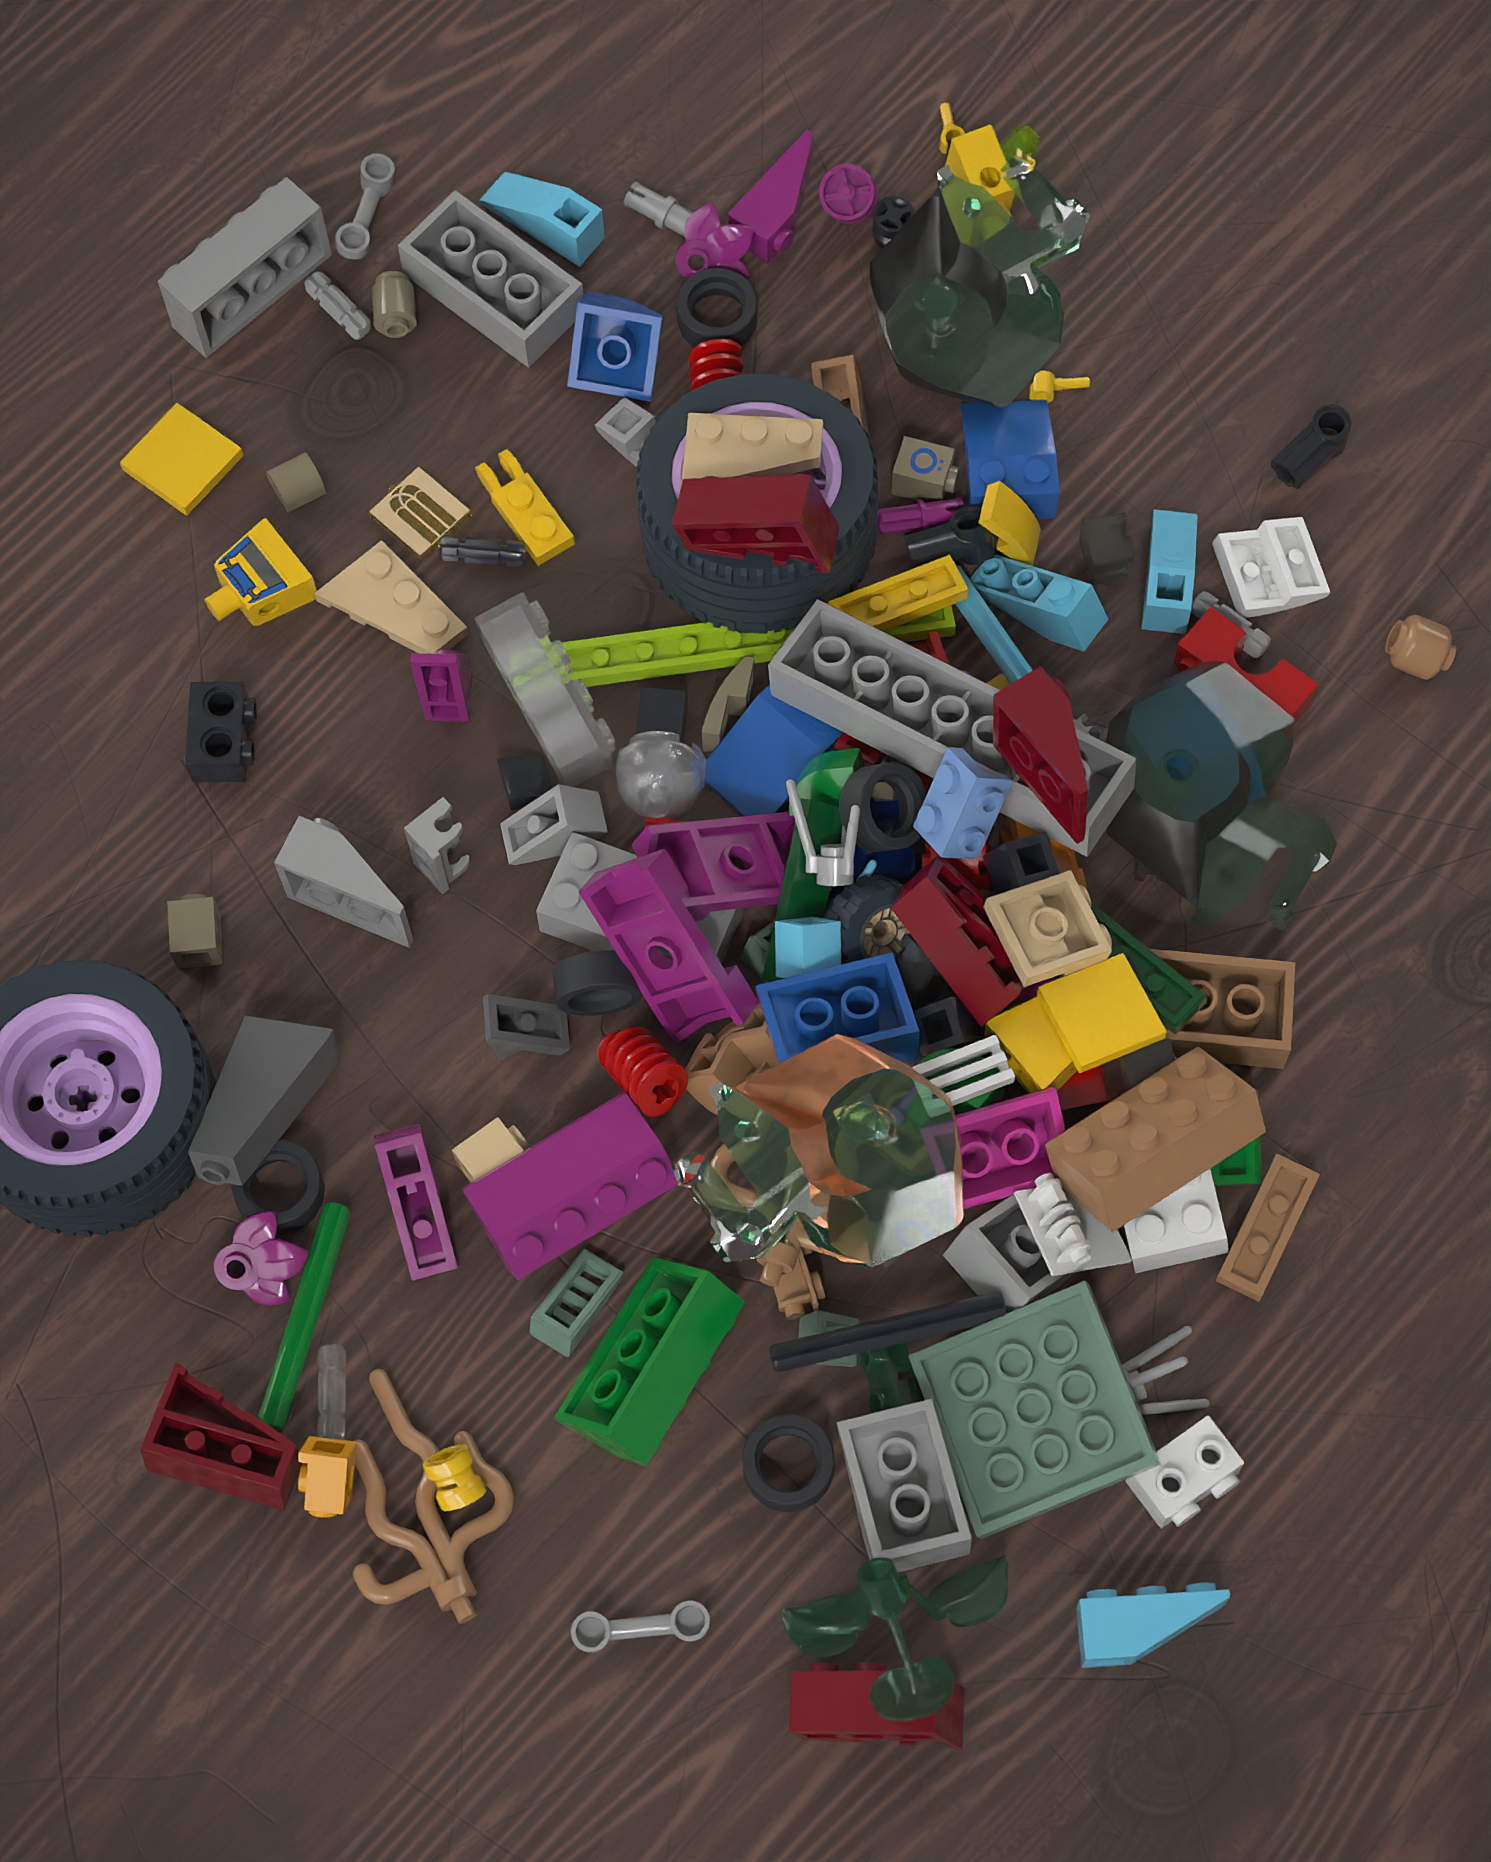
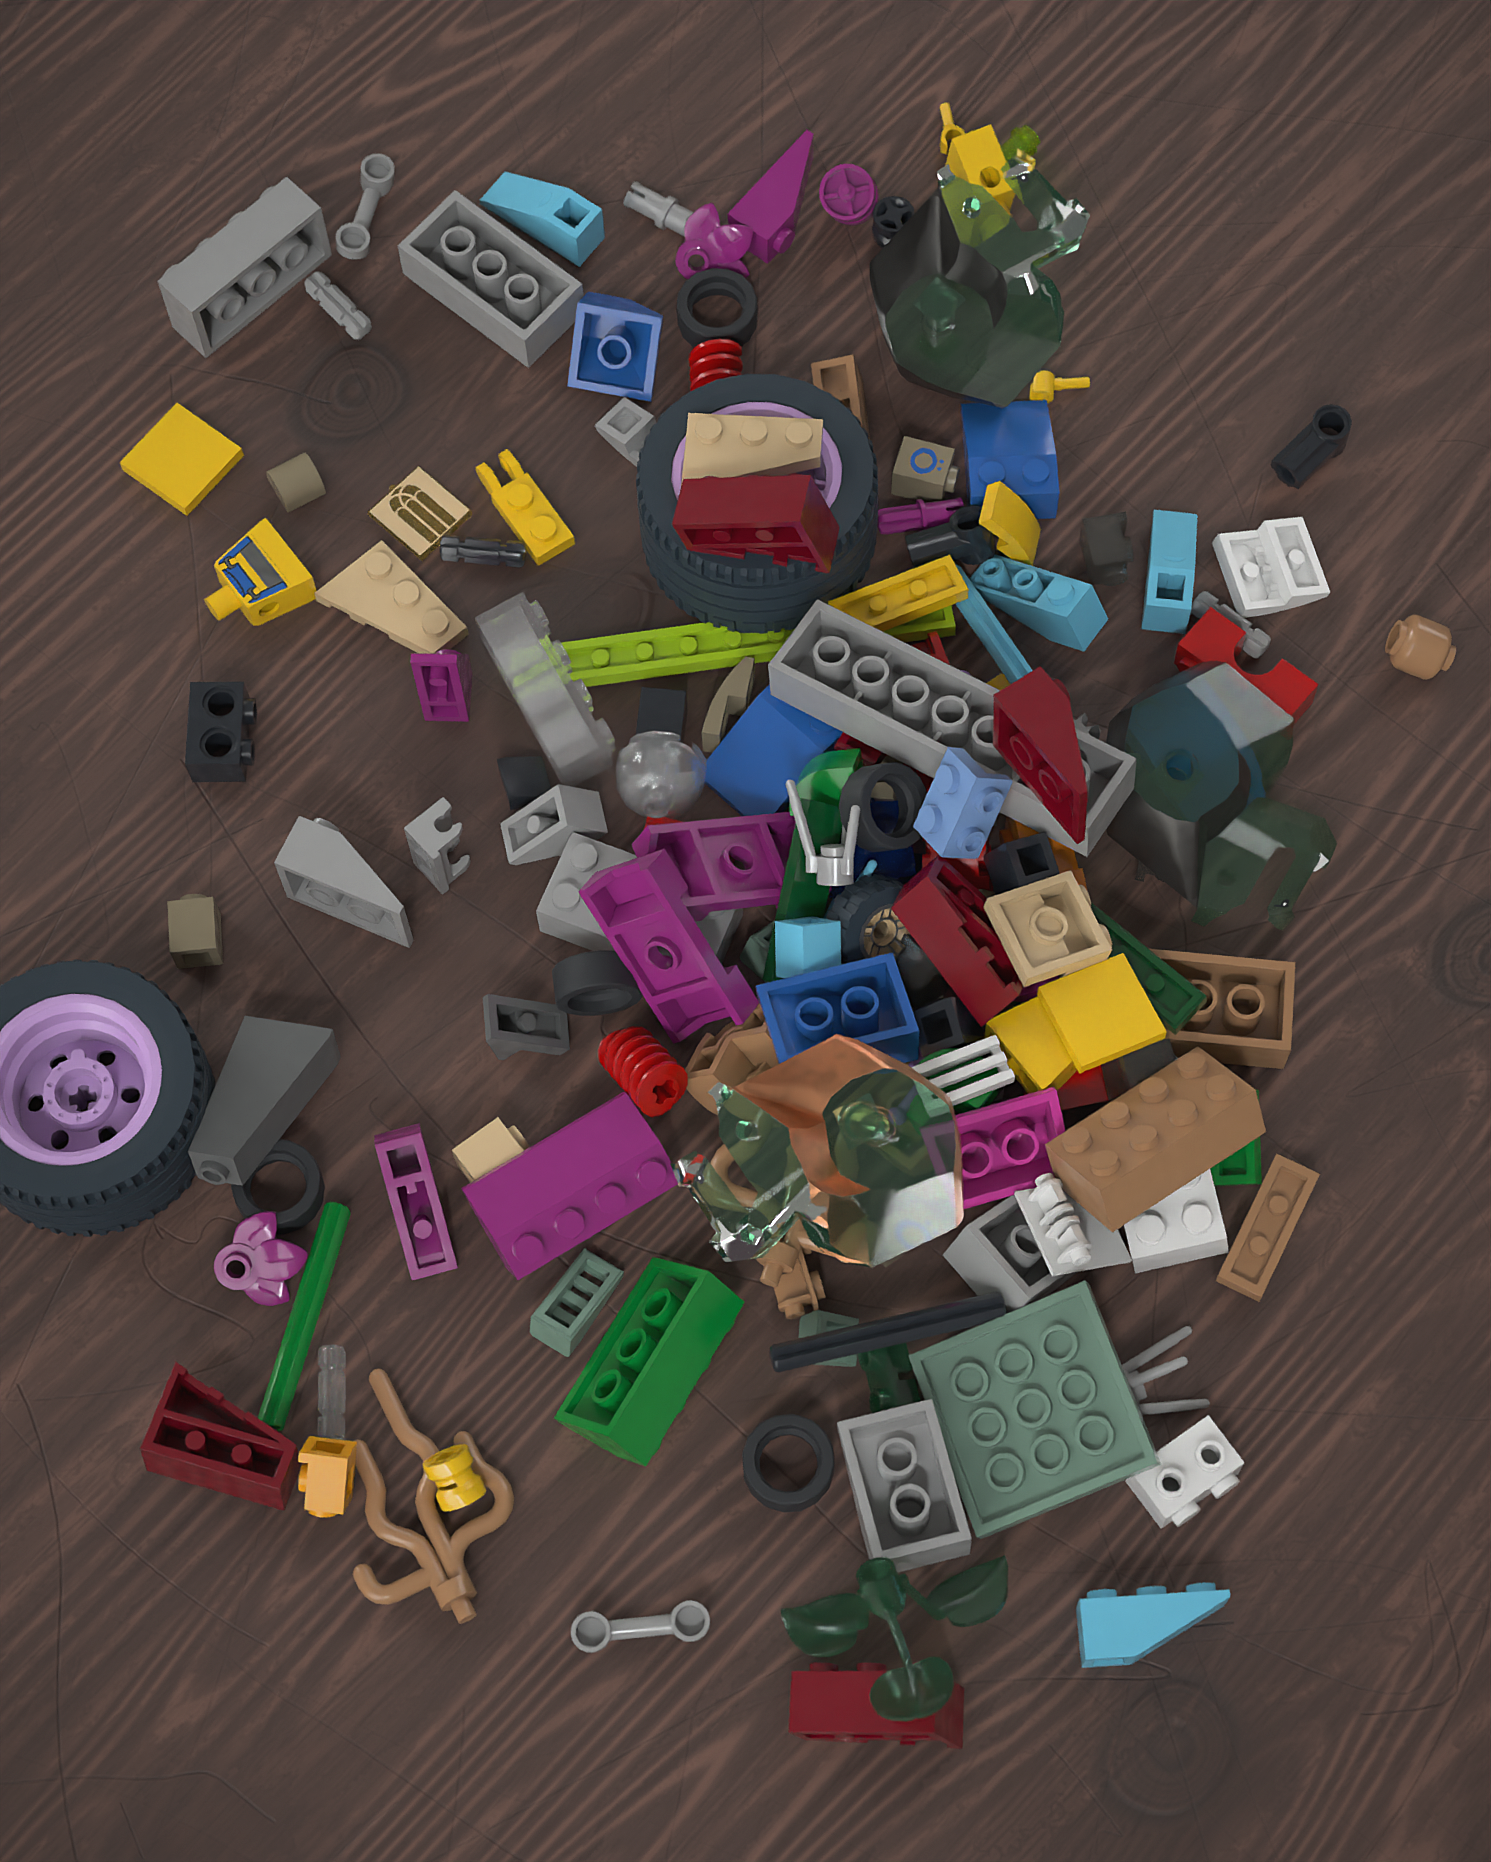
(393, 304): dark tan brick -> none

